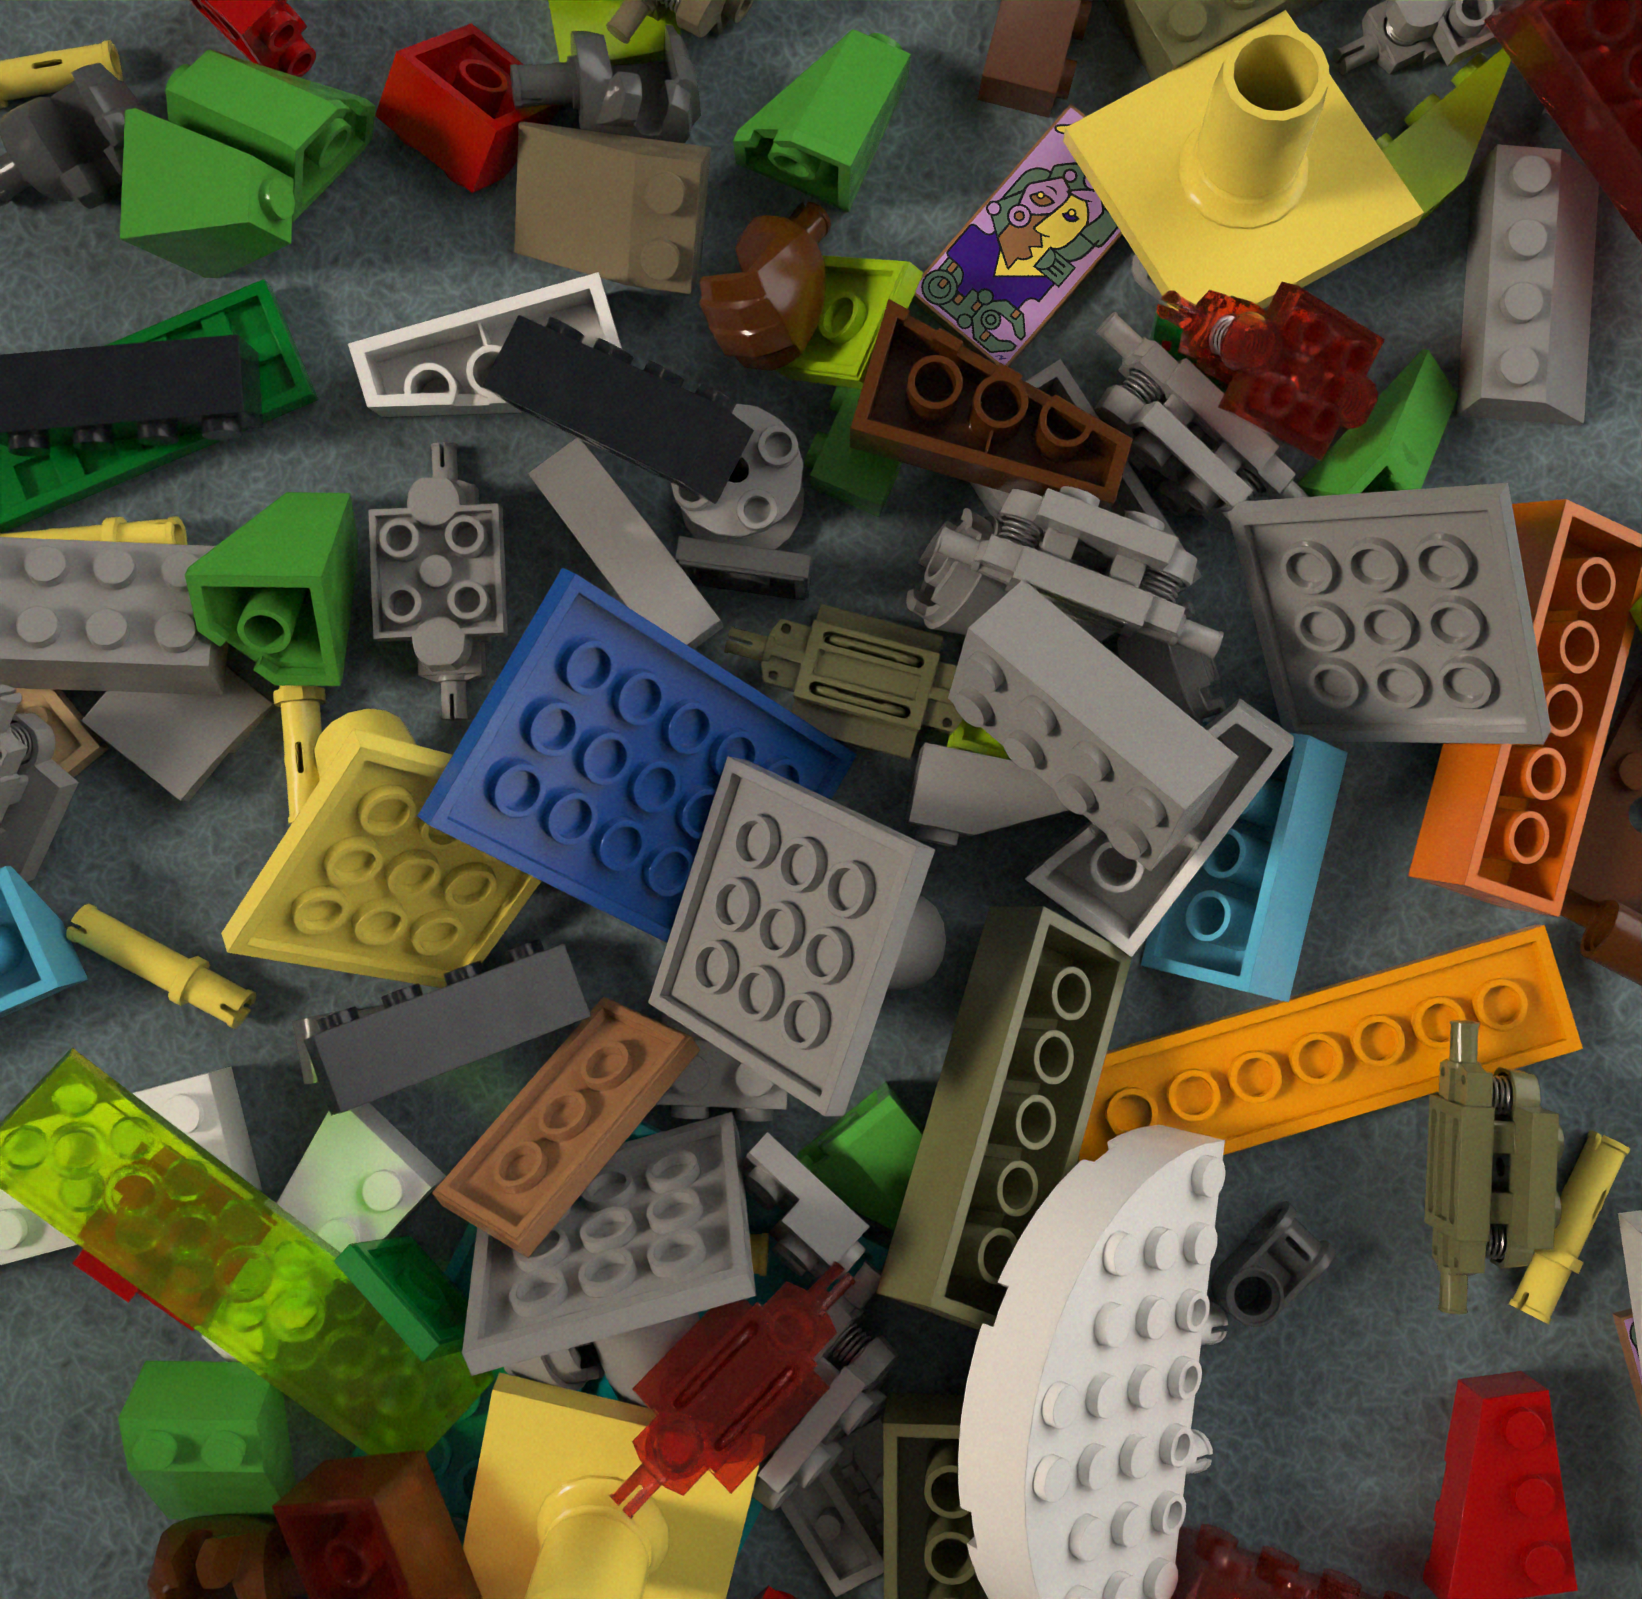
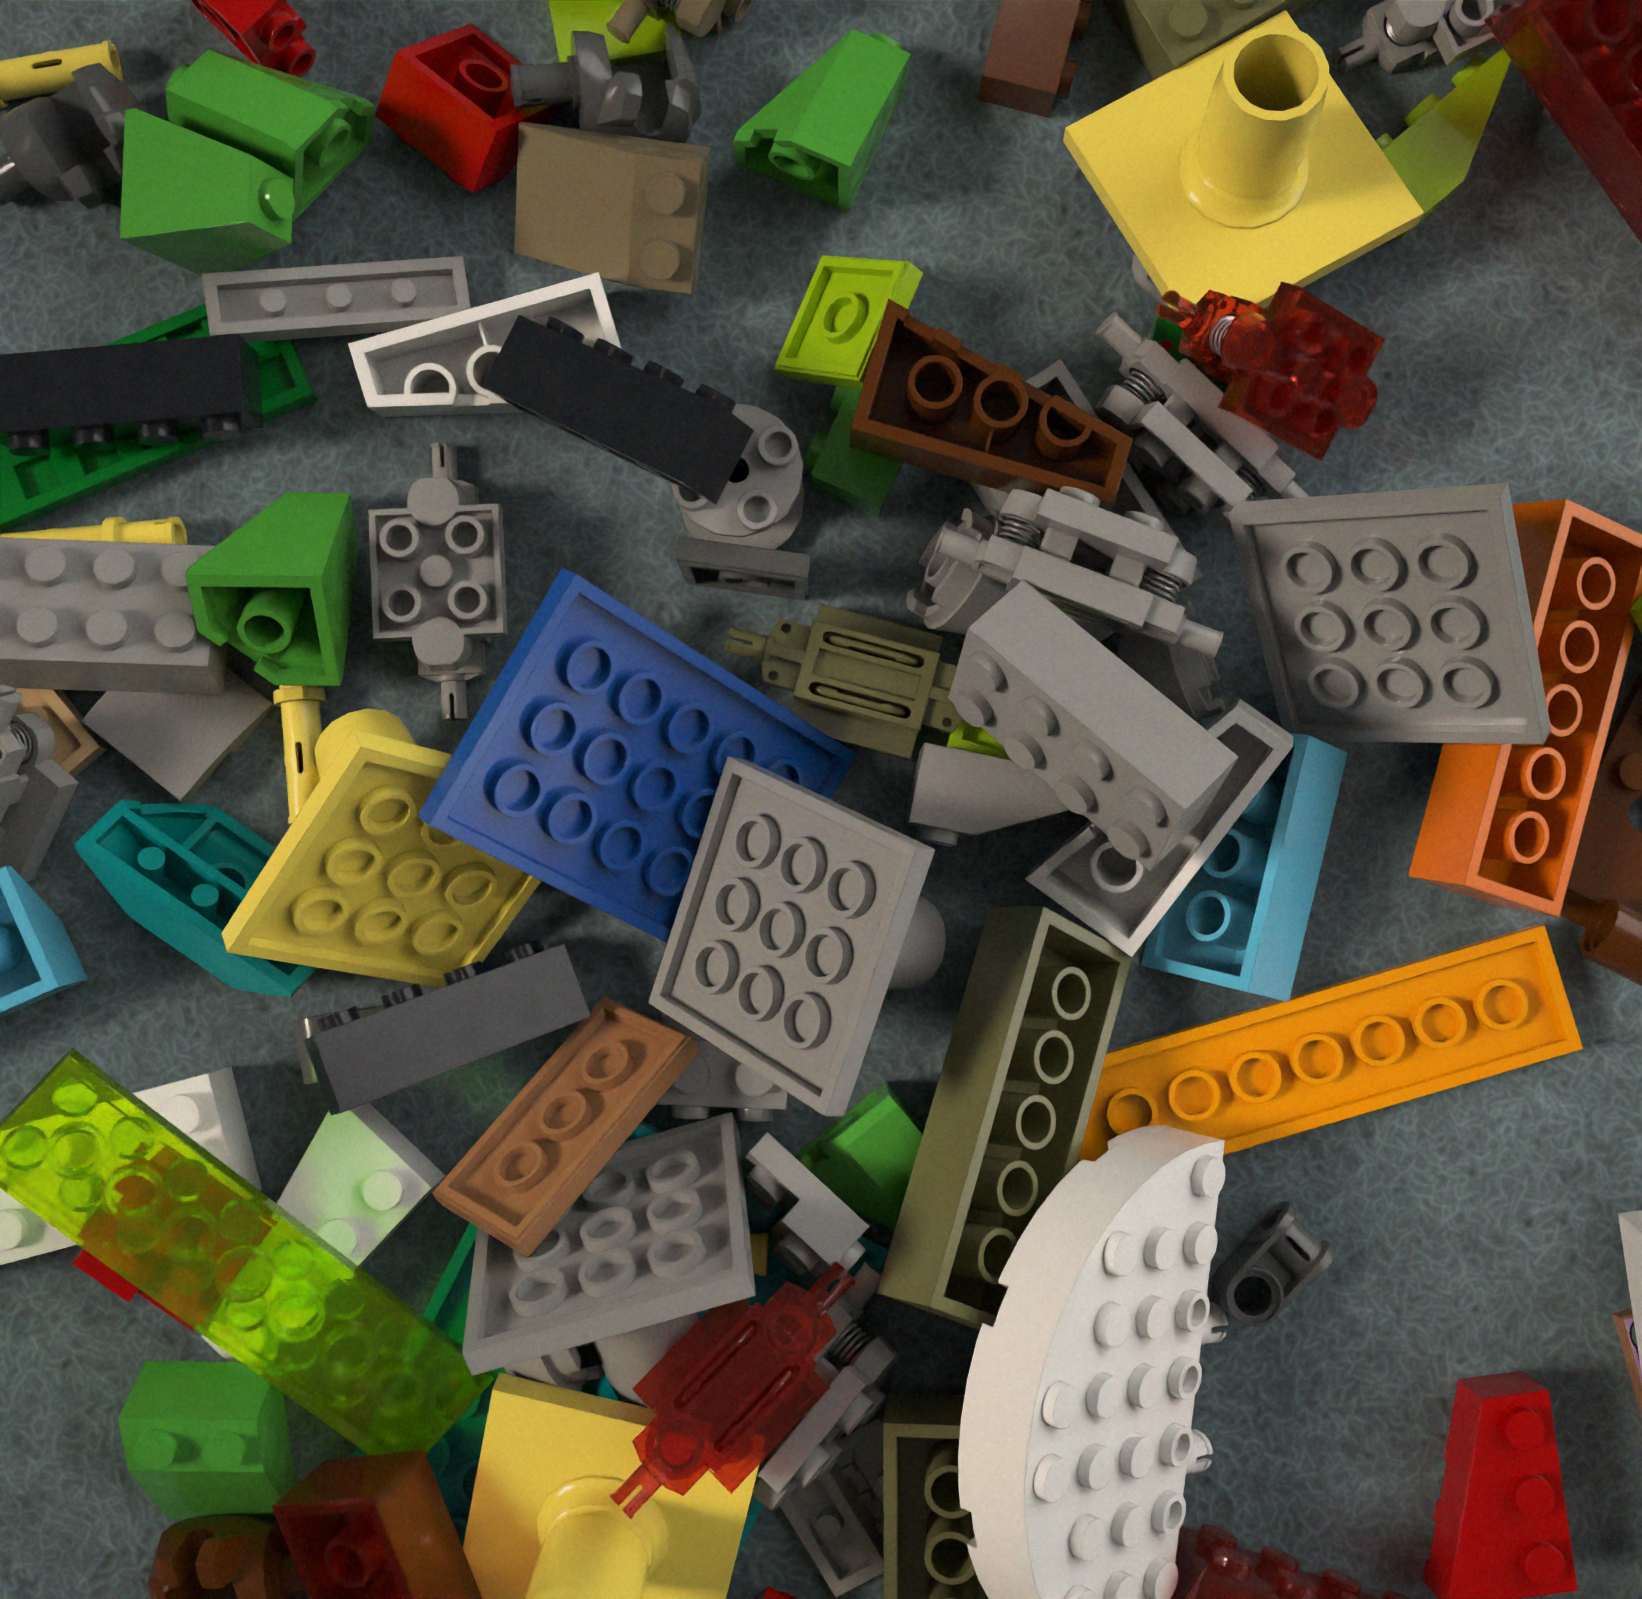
(182, 977): light yellow pin -> none
(183, 879): none -> teal wedge
(333, 298): none -> light grey plate
(408, 1293): green tile -> none
(624, 544): light grey slope -> none
(780, 294): reddish brown piece -> none
(1020, 252): tile -> none
(1395, 442): bright green slope -> none
(1487, 1168): olive piece -> none
(1528, 287): light grey slope -> none
(1580, 1206): light yellow pin -> none

